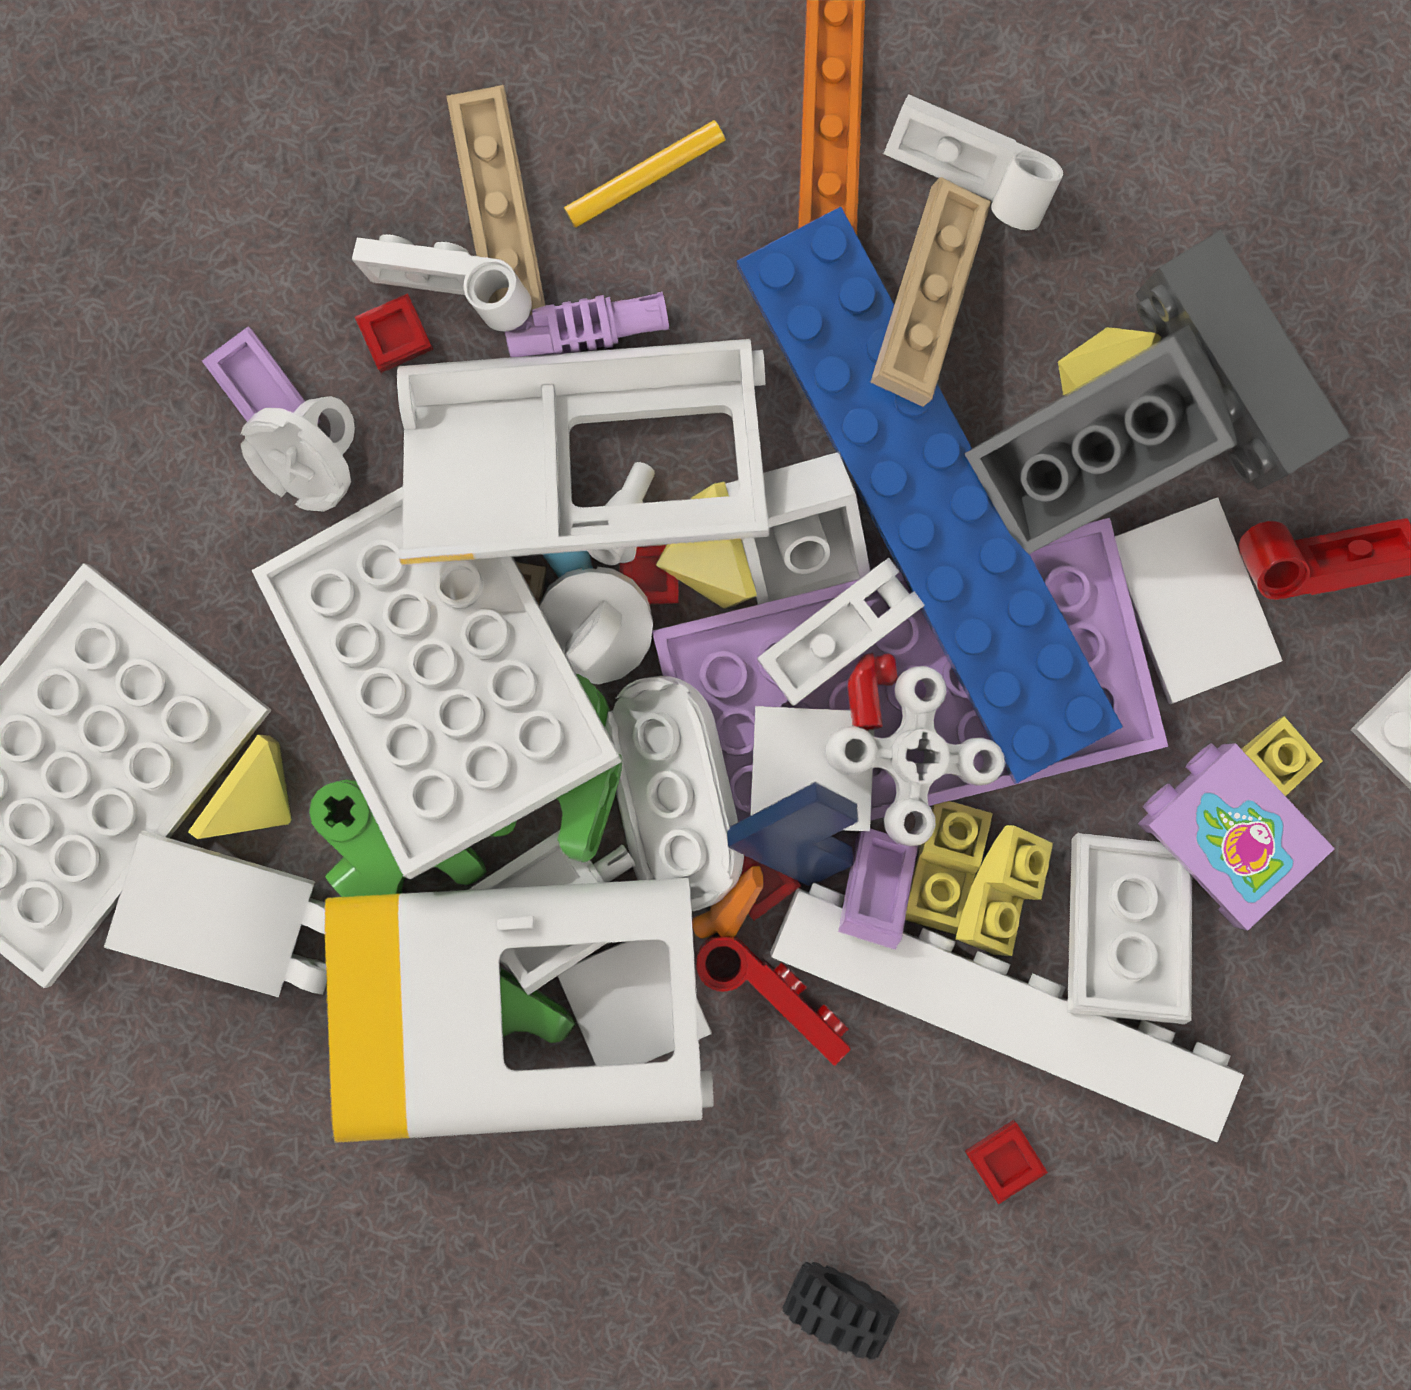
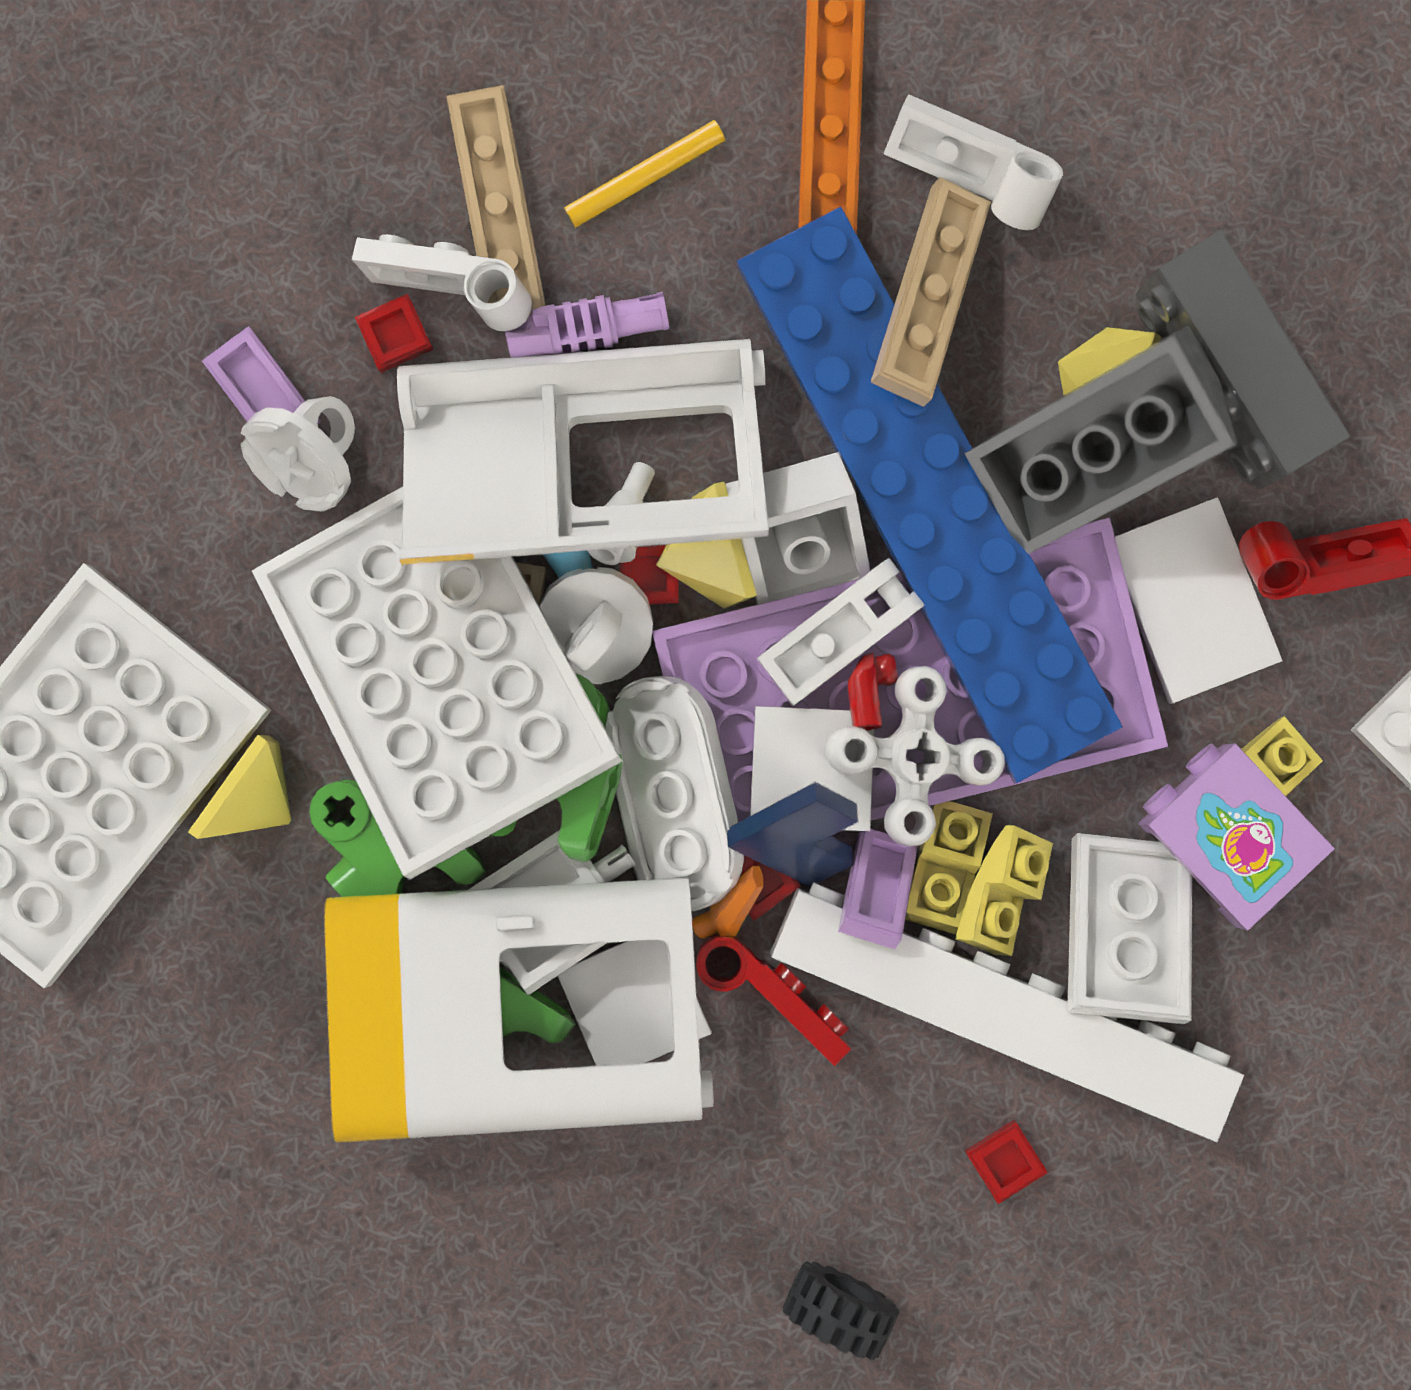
(216, 917): white tile -> none

